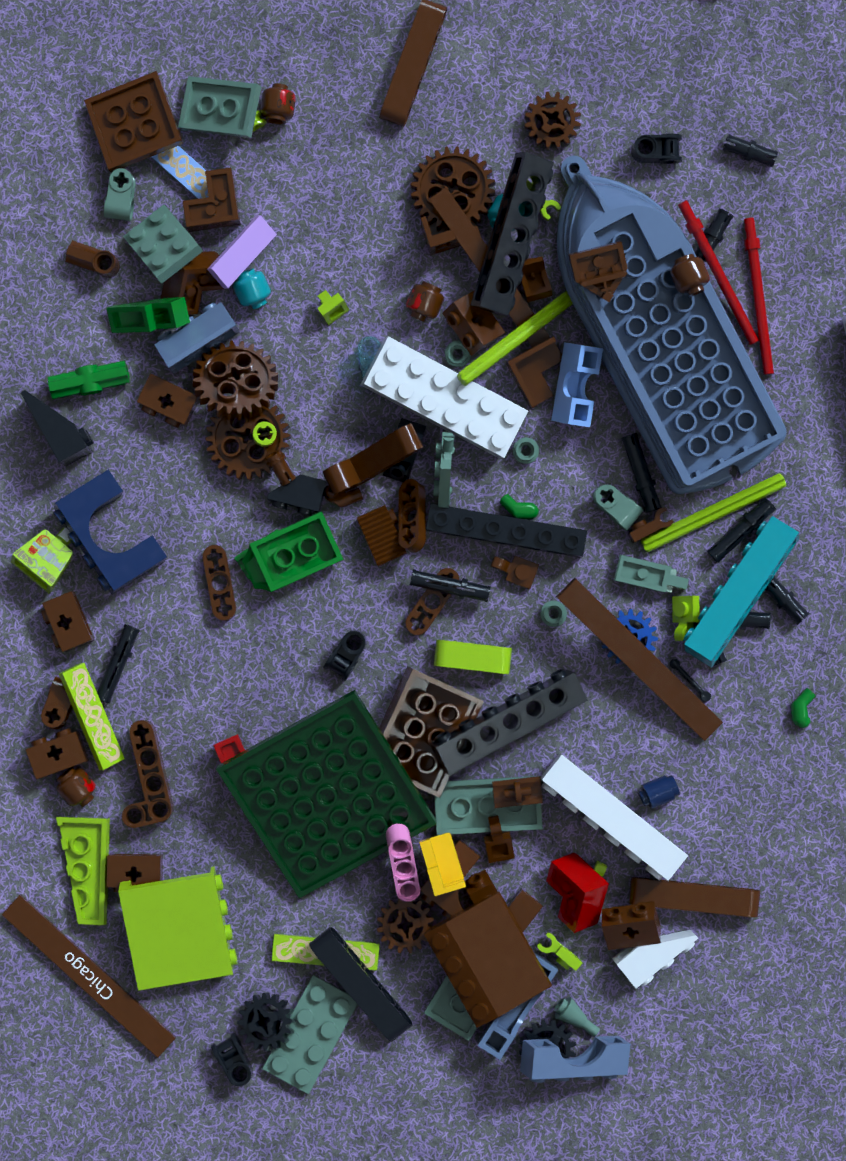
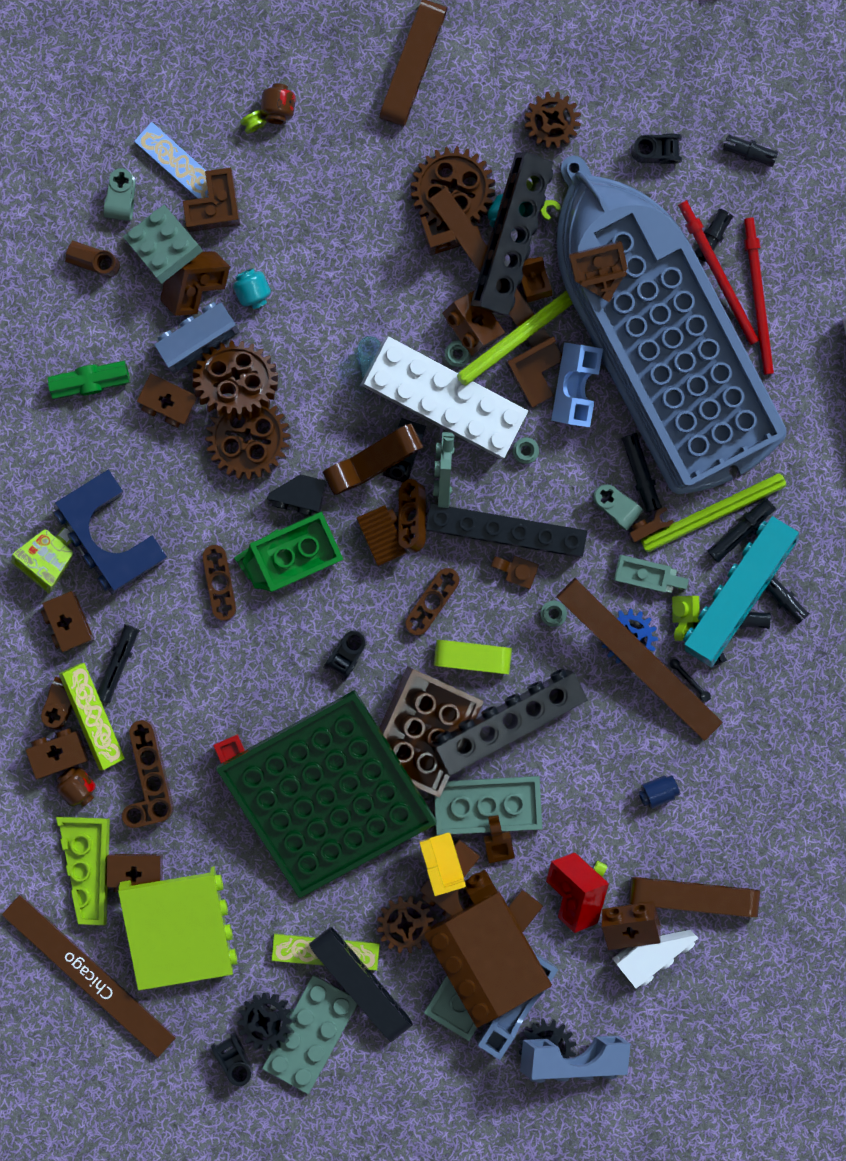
(64, 437): black slope -> none
(133, 121): reddish brown plate -> none
(148, 315): green slope -> none
(219, 106): sand green plate -> none
(241, 251): lavender tile -> none
(266, 442): lime bush -> none
(280, 467): reddish brown pin -> none
(331, 307): lime tile -> none
(343, 499): reddish brown arm -> none
(405, 873): bright pink beam -> none
(425, 301): reddish brown head -> none
(481, 592): black pin -> none
(517, 792): reddish brown hips -> none
(519, 510): green arm -> none
(565, 956): lime plate -> none
(570, 1013): sand green cone -> none
(614, 817): white brick -> none
(689, 275): reddish brown head -> none
(799, 708): green arm -> none

